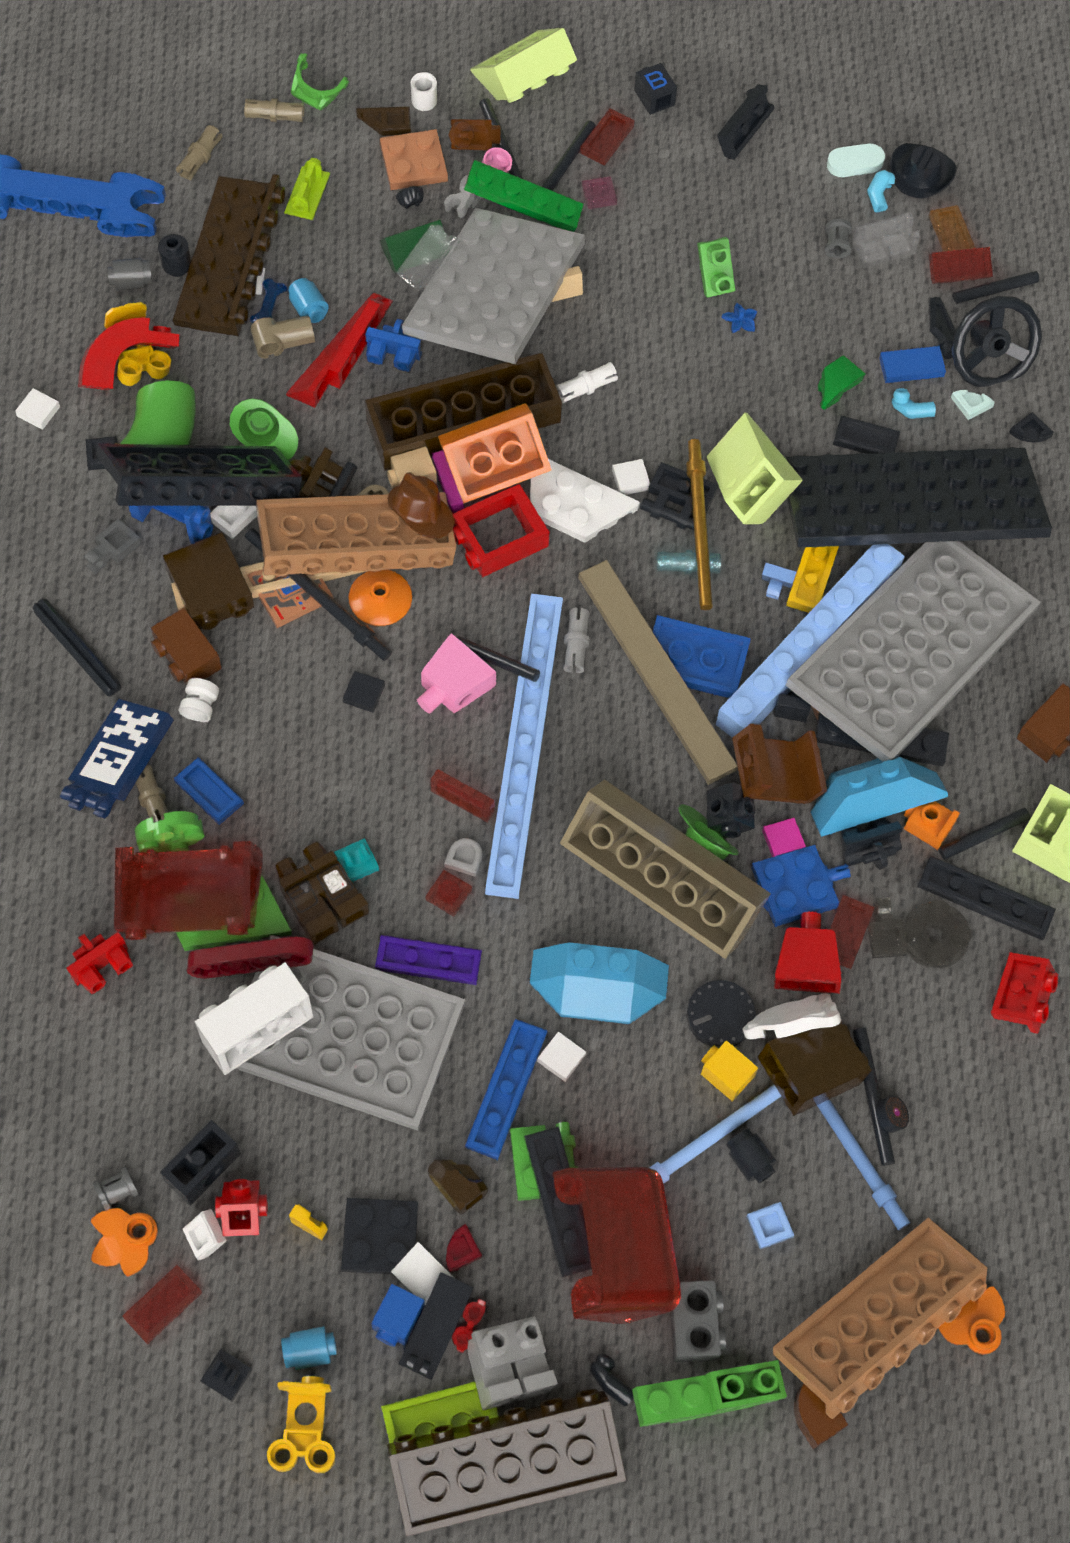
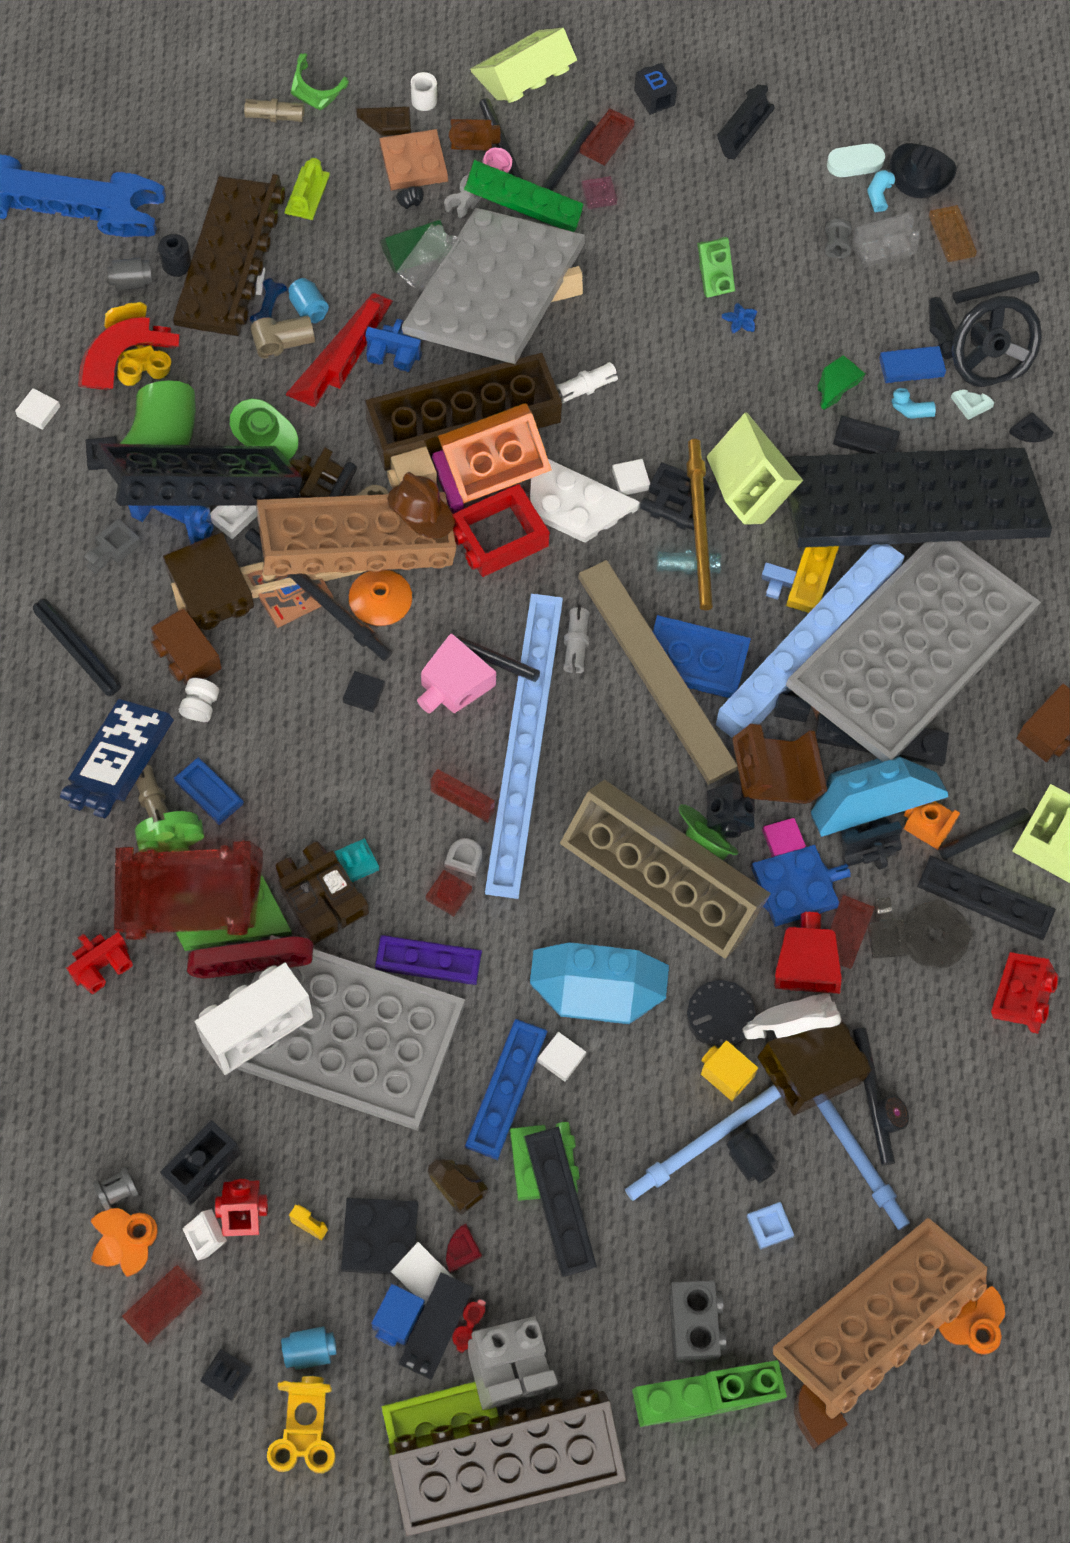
(199, 152): dark tan pin -> none
(608, 1382): black arm -> none
(626, 1241): clear red windscreen -> none
(960, 265): clear red tile -> none

